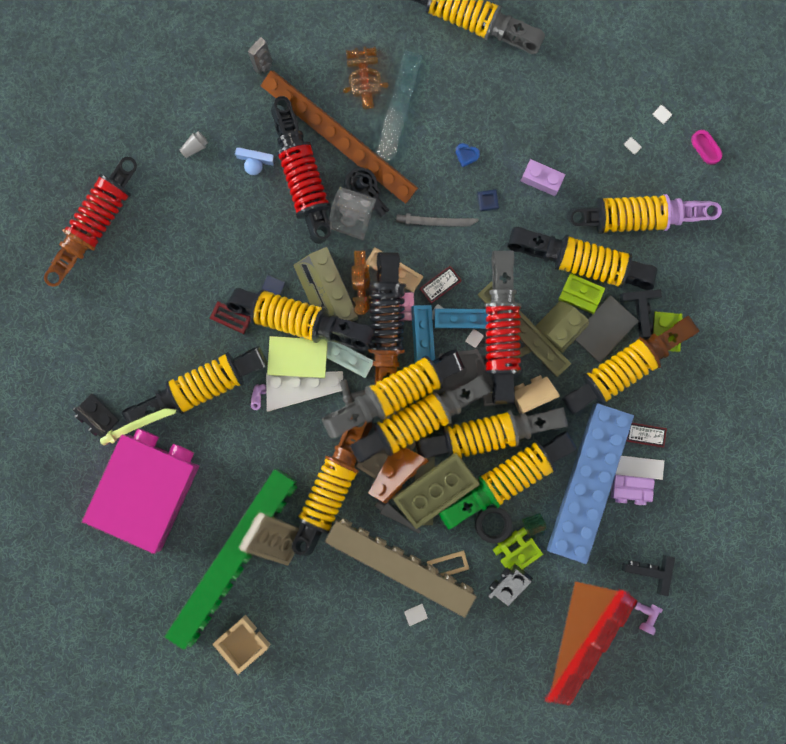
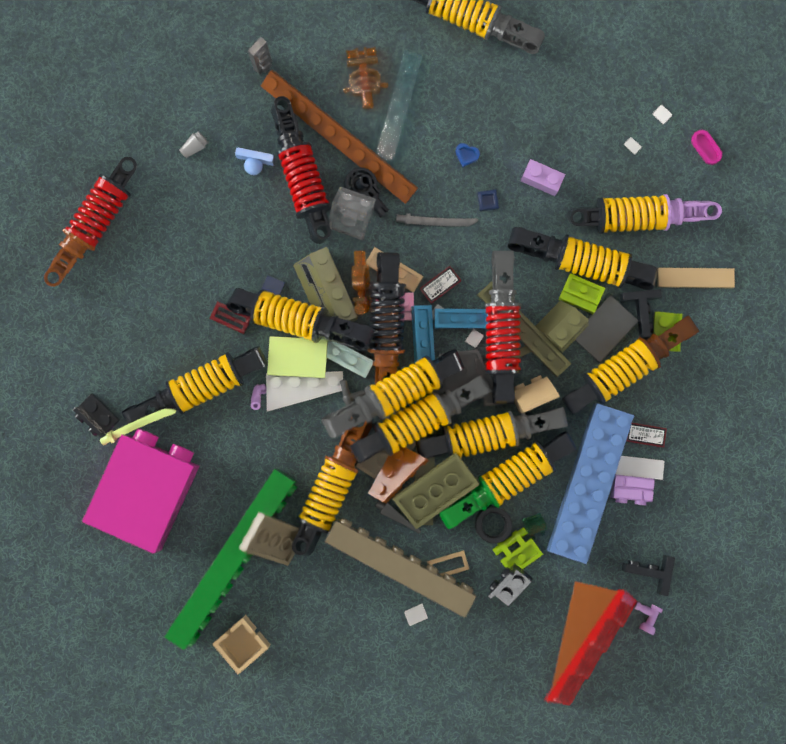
(695, 278): none -> tan tile

